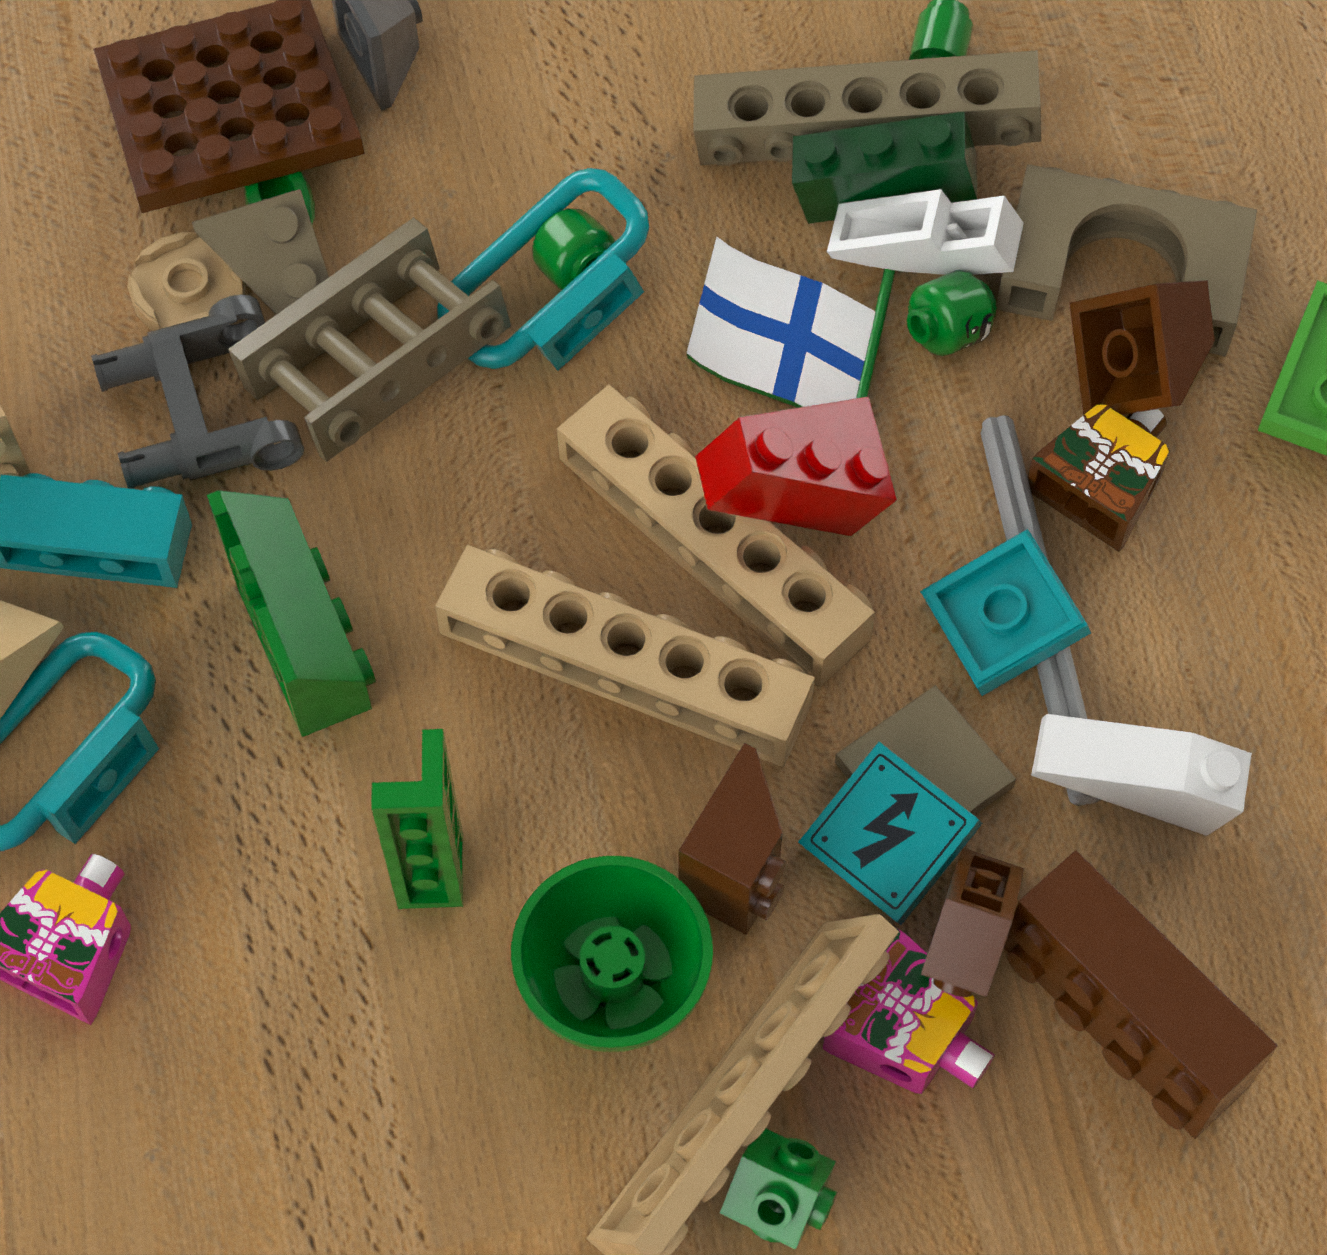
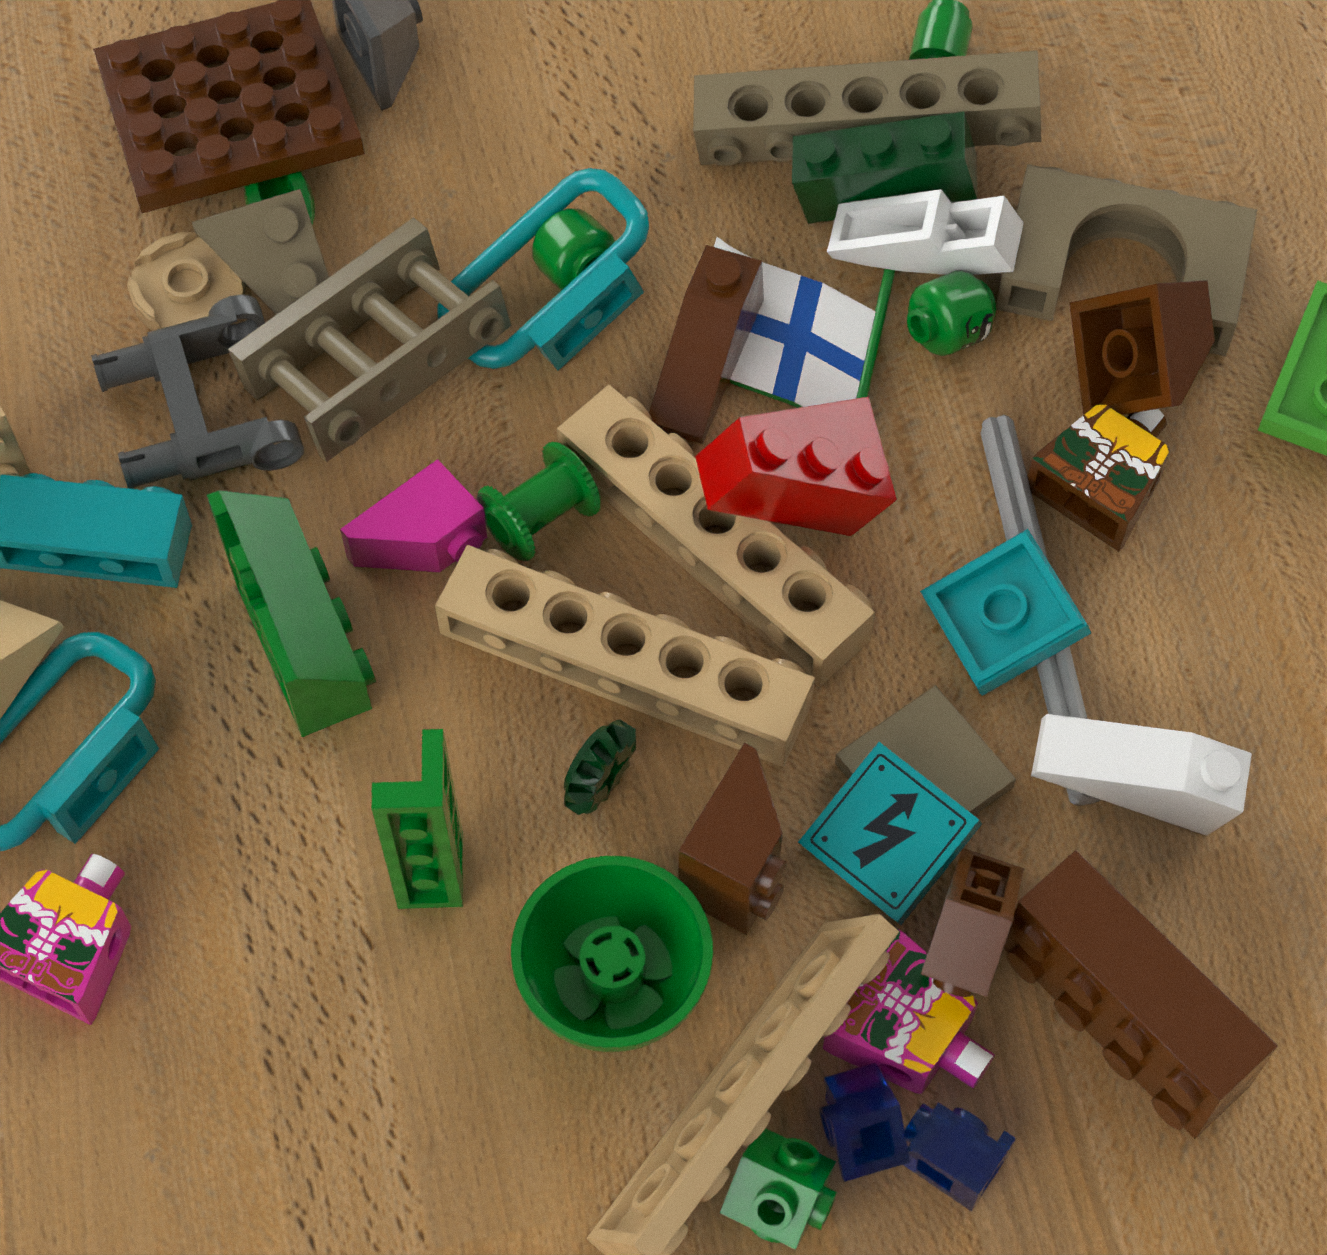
(417, 525): none -> dark pink slope
(539, 501): none -> green hose
(599, 766): none -> dark green gear
(707, 342): none -> reddish brown slope
(863, 1122): none -> clear blue brick
(955, 1152): none -> clear blue brick

